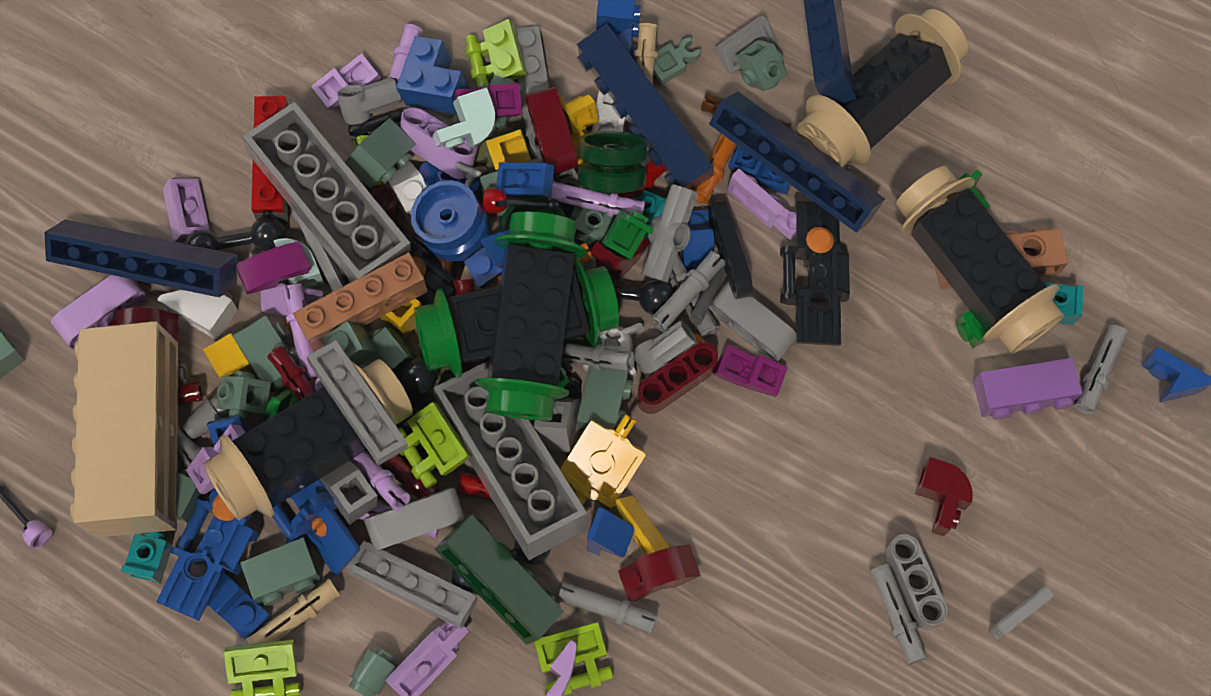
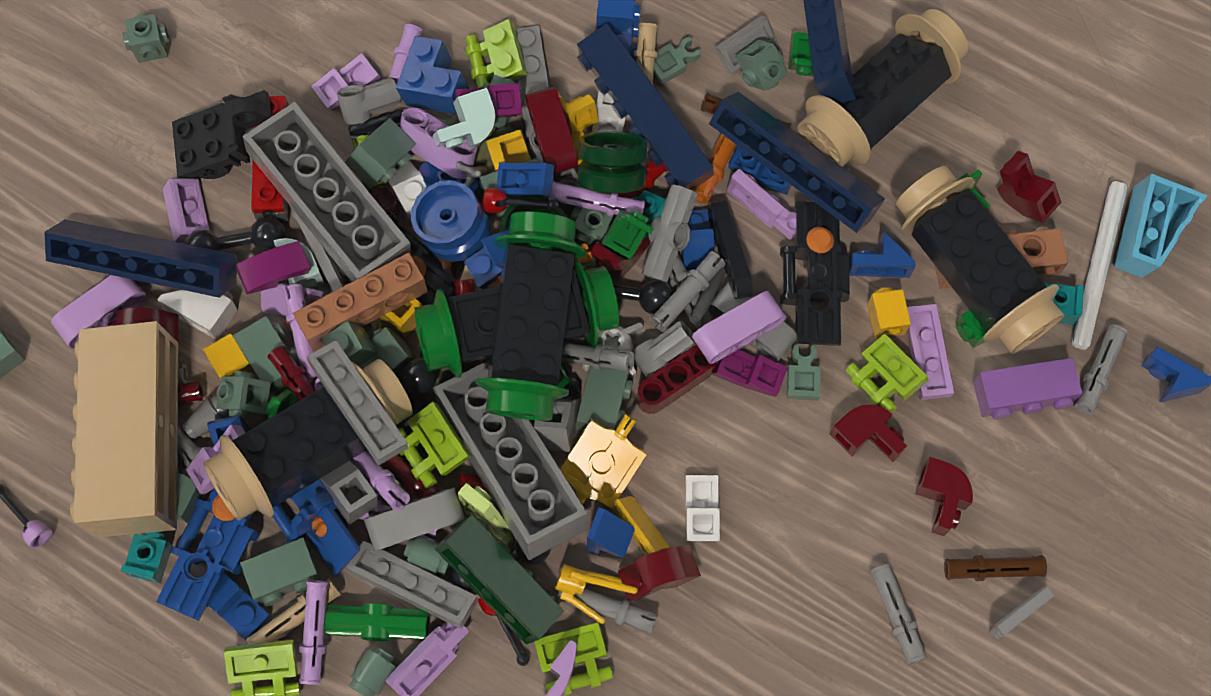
(146, 37): none -> sand green brick
(214, 138): none -> black plate
(313, 632): none -> lavender pin
(376, 622): none -> green piece
(422, 554): none -> sand green brick
(477, 503): none -> yellowish green wing
(522, 658): none -> black hinge
(573, 580): none -> yellow plant
(702, 508): none -> white slope
(739, 327): none -> lavender beam
(800, 54): none -> green bracket
(803, 379): none -> sand green plate
(867, 424): none -> dark red brick
(888, 312): none -> yellow brick
(889, 262): none -> blue slope
(895, 368): none -> lime plate
(915, 598): light grey beam -> none
(929, 351): none -> lavender plate
(982, 568): none -> reddish brown pin
(1027, 192): none -> dark red brick
(1099, 265): none -> white axle
(1154, 222): none -> medium azure wedge

